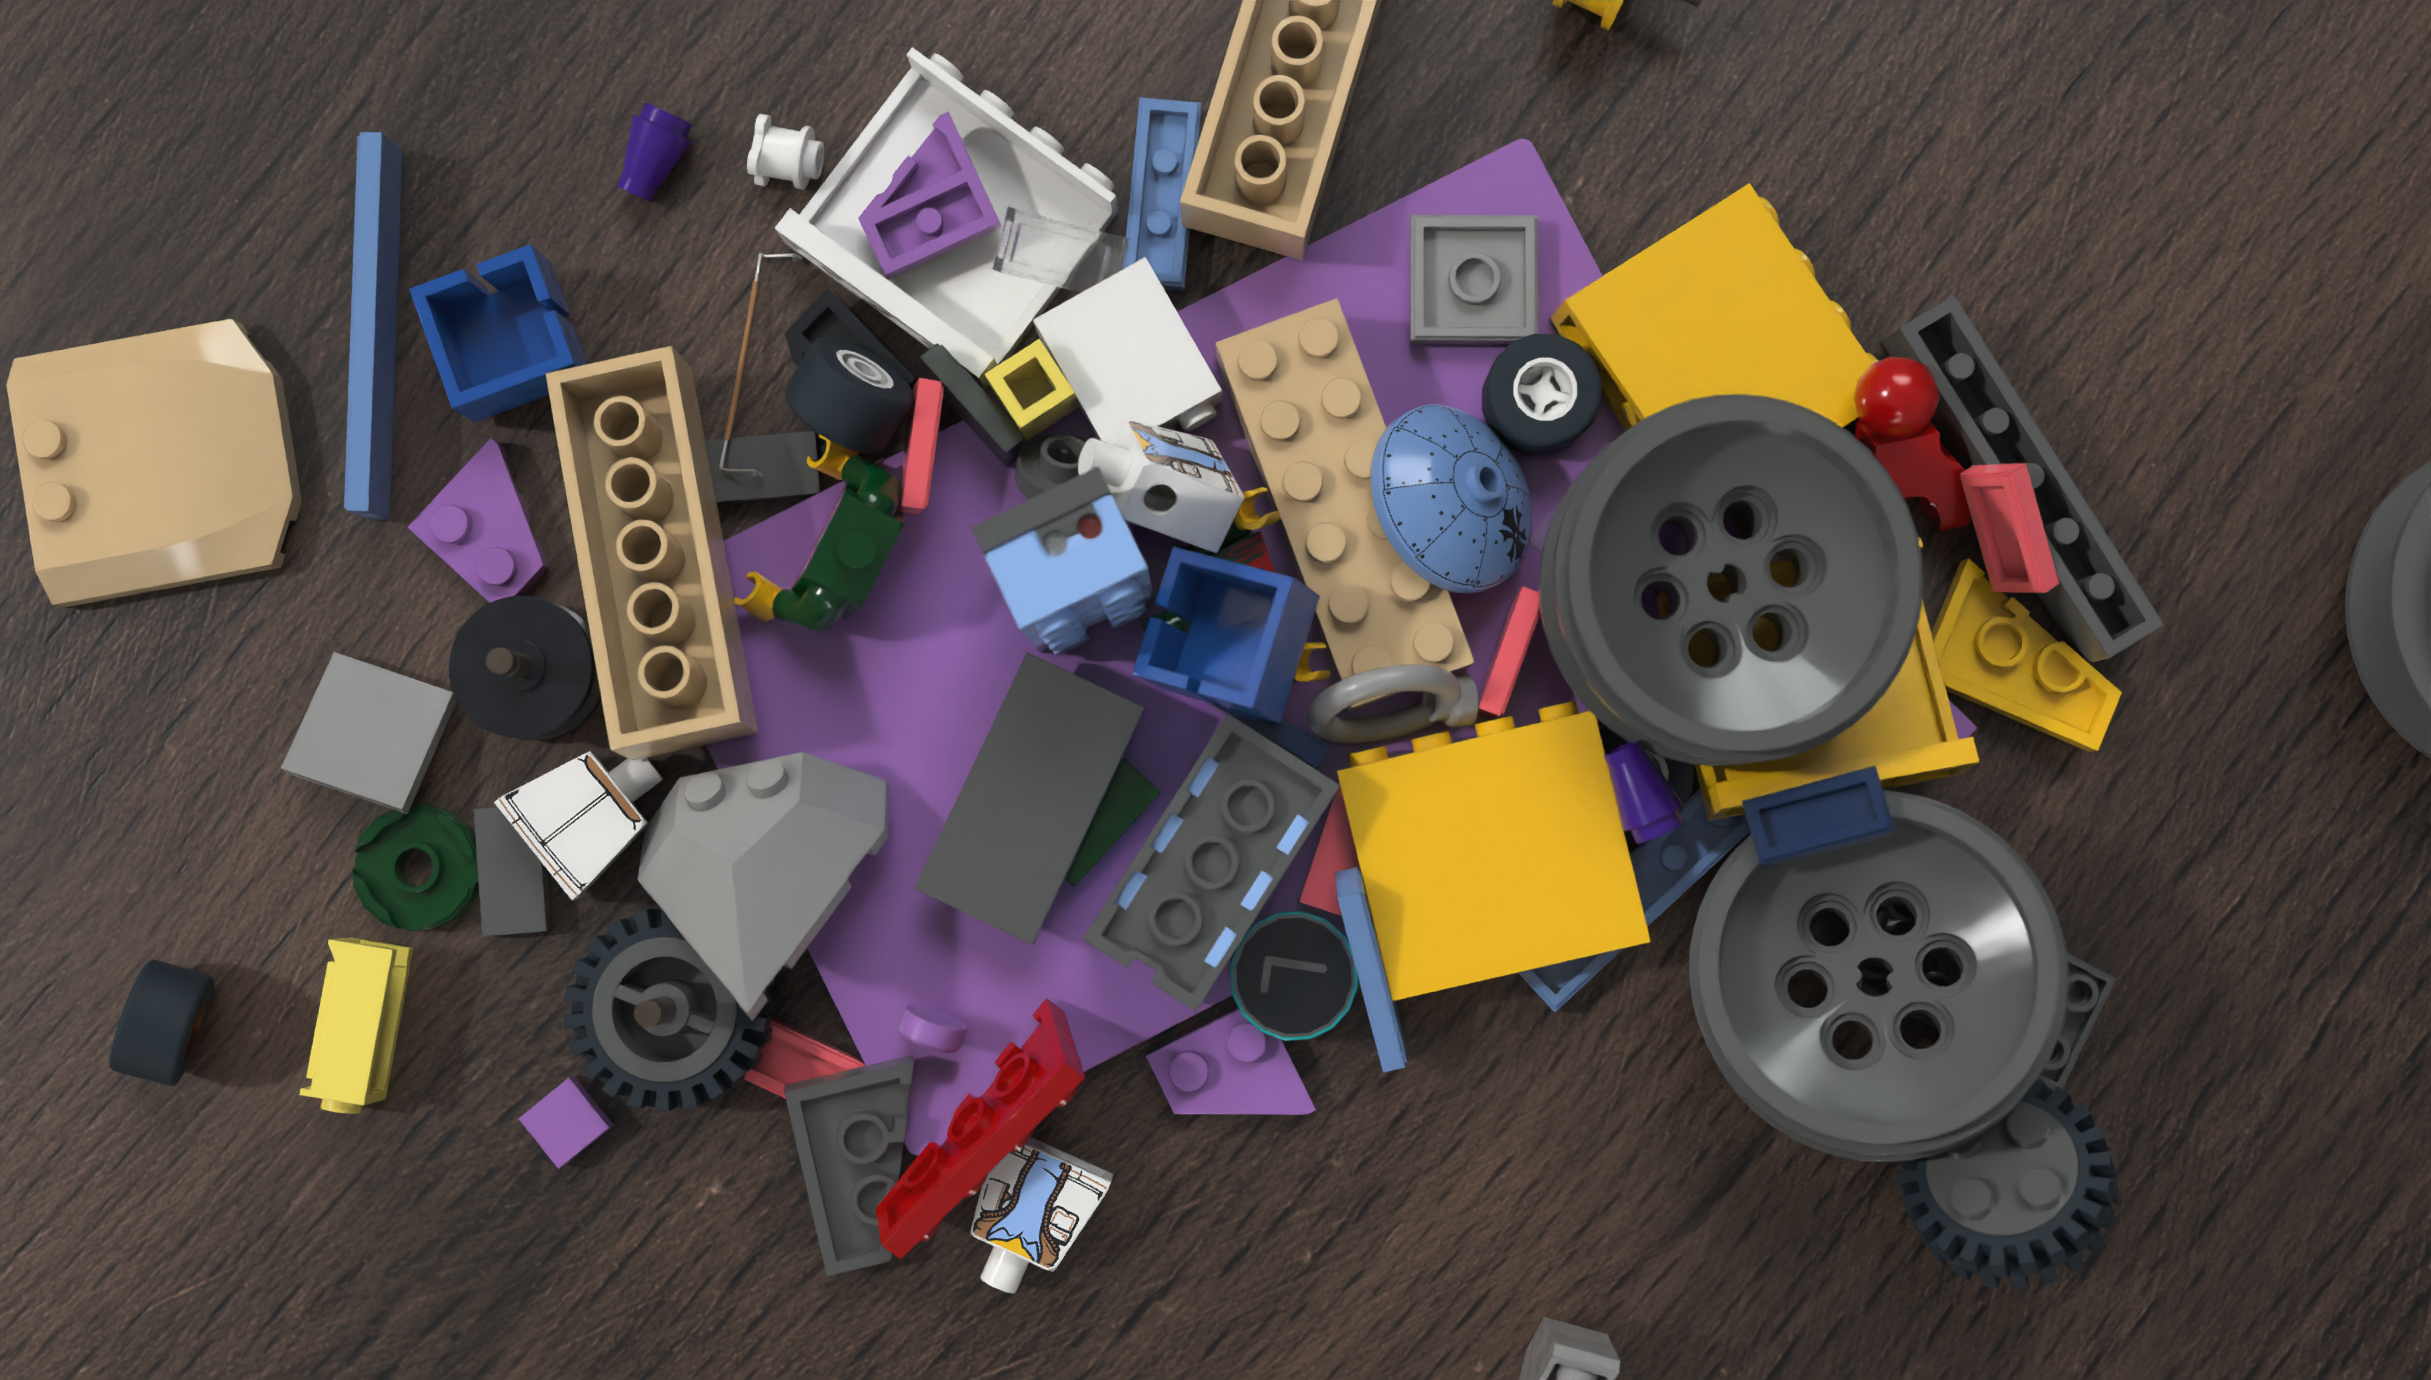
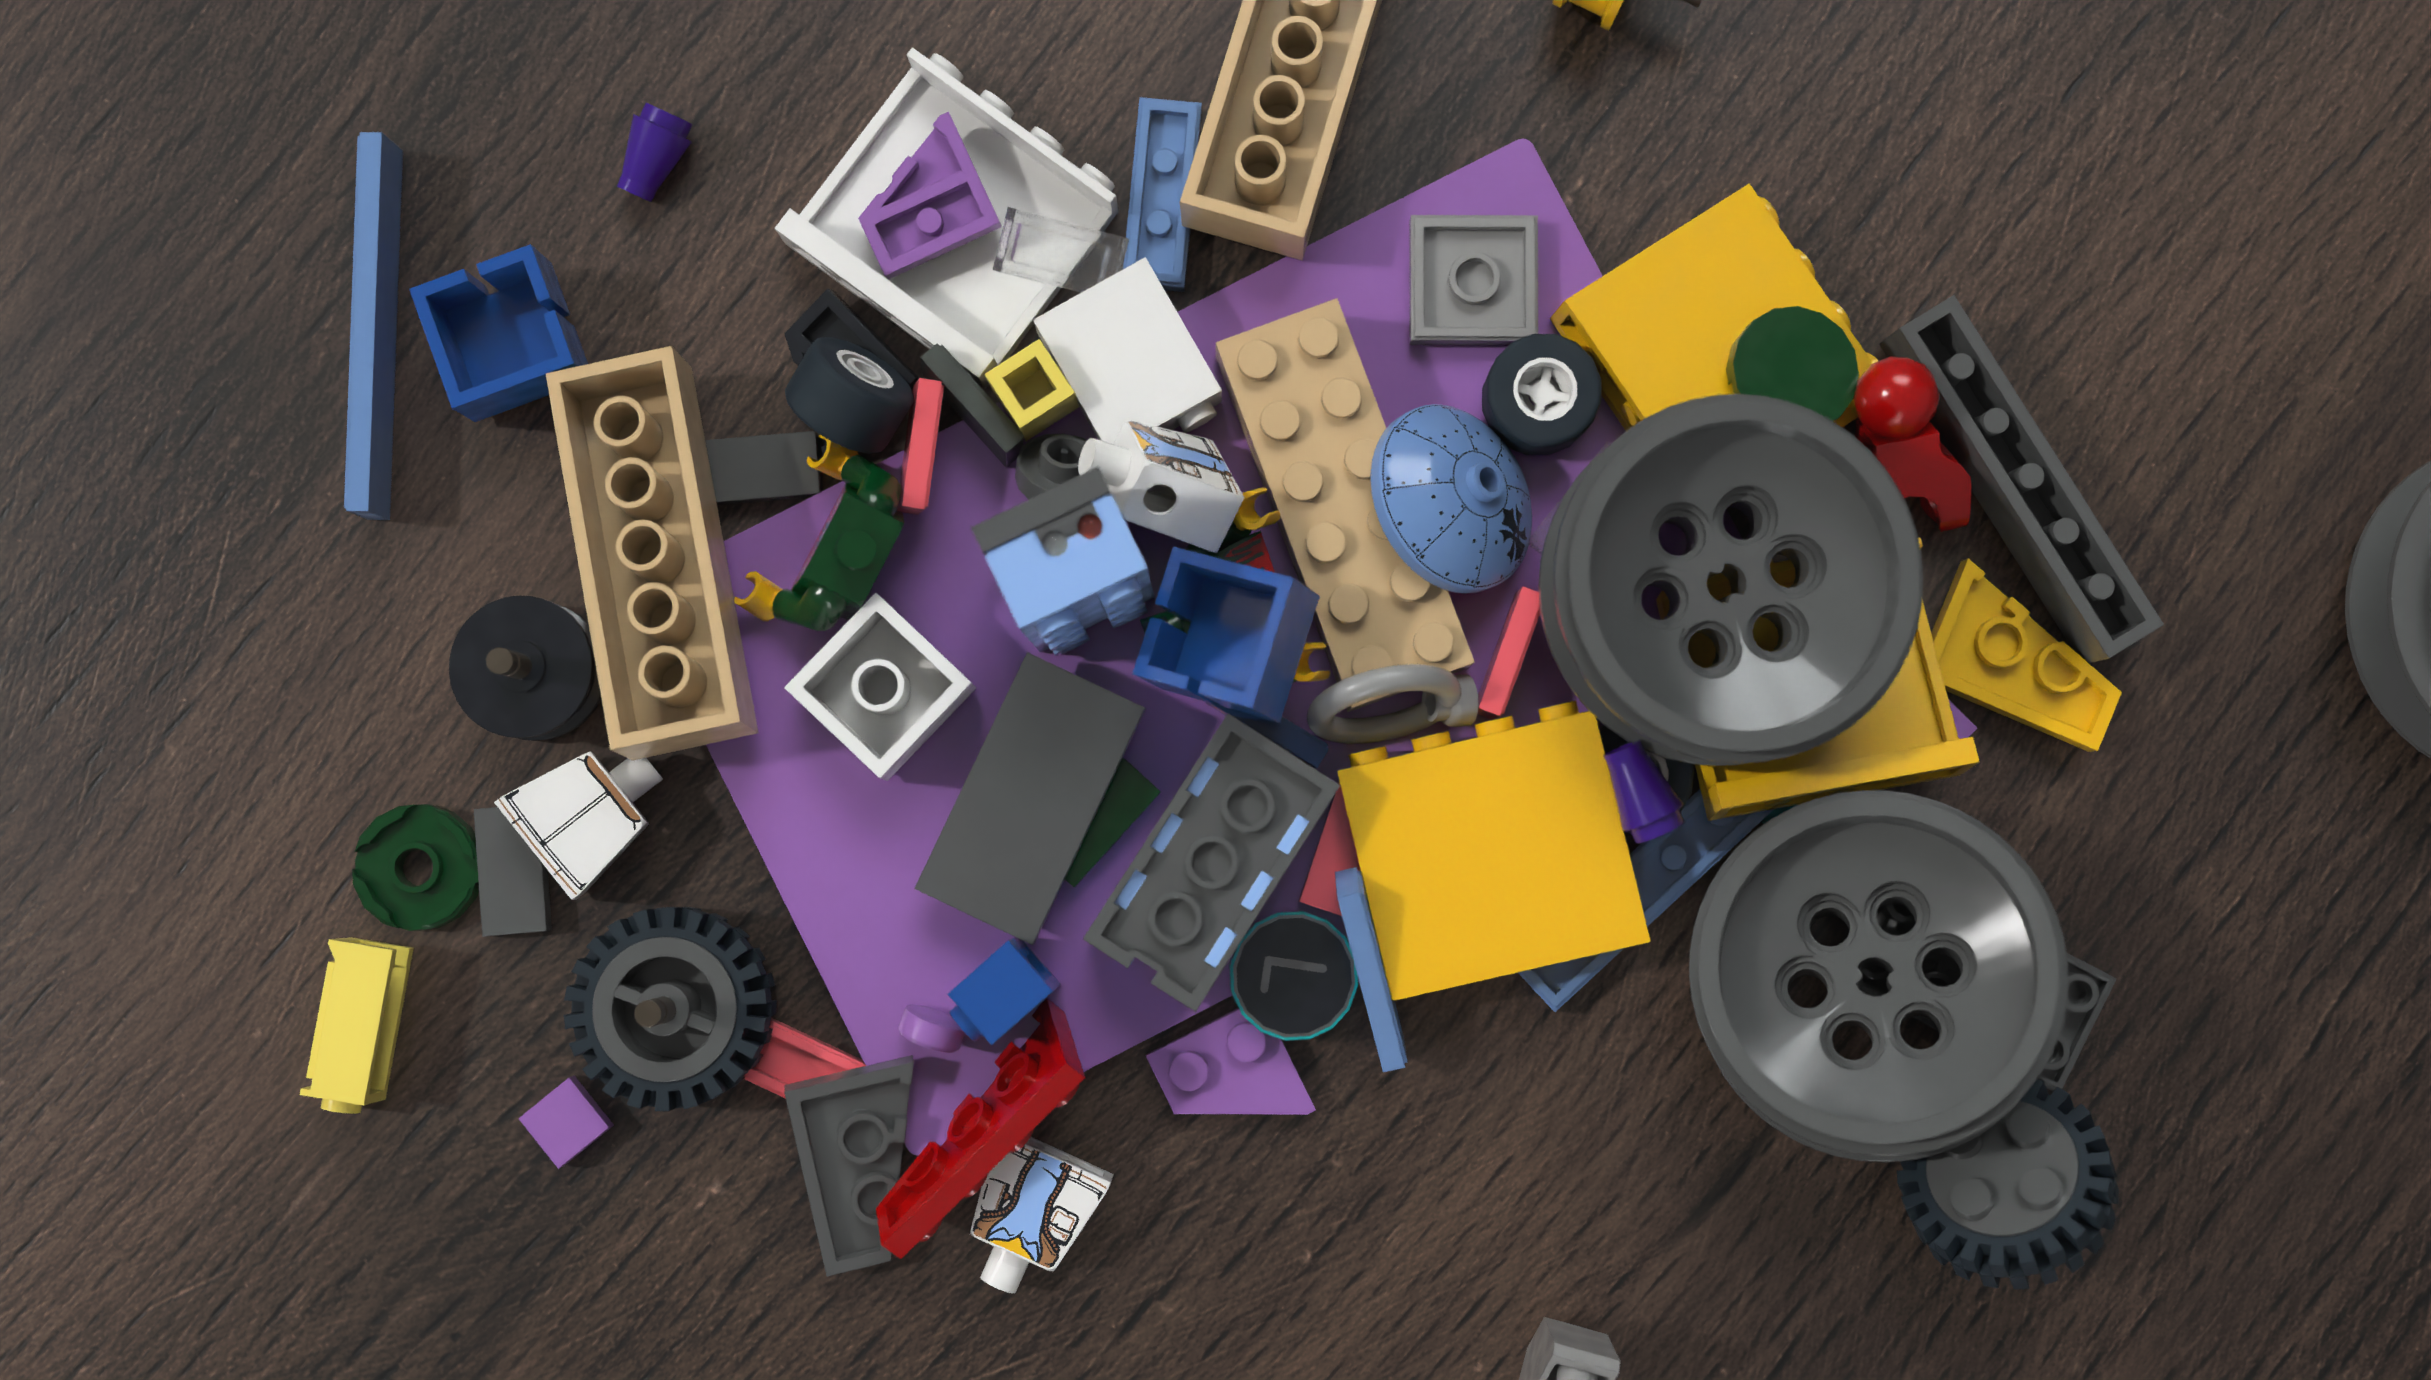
(153, 462): tan wedge -> none
(161, 1022): black wheel -> none
(370, 733): light grey tile -> none
(484, 528): medium lavender wing -> none
(742, 360): medium nougat piece -> none
(760, 860): light grey wedge -> none
(784, 154): white brick -> none
(880, 687): none -> white brick
(1001, 991): none -> blue brick
(1795, 359): none -> dark green tile
(1818, 817): dark blue tile -> none
(2009, 528): coral tile -> none

